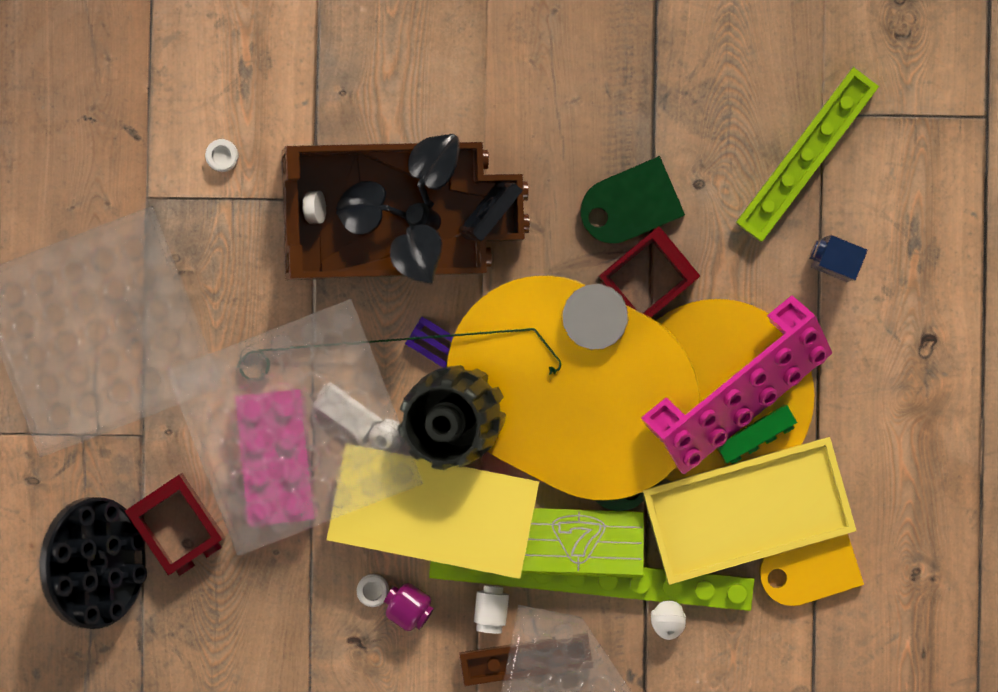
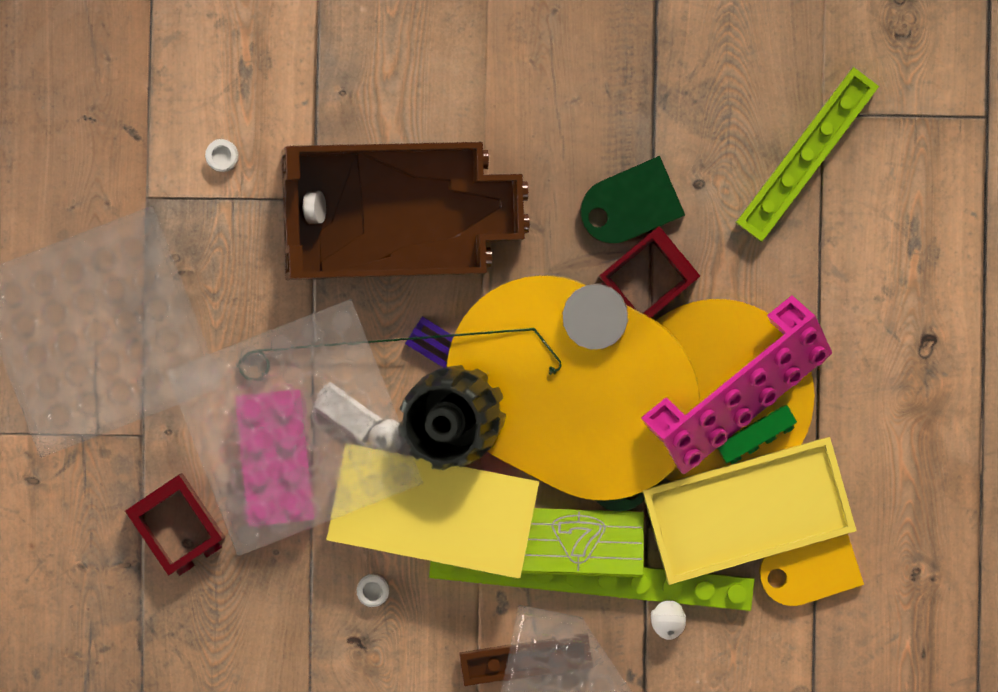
(90, 563): black bracket -> none
(408, 607): magenta head -> none
(420, 249): black plant -> none
(490, 211): black tile -> none
(491, 609): white brick -> none
(837, 258): dark blue brick -> none

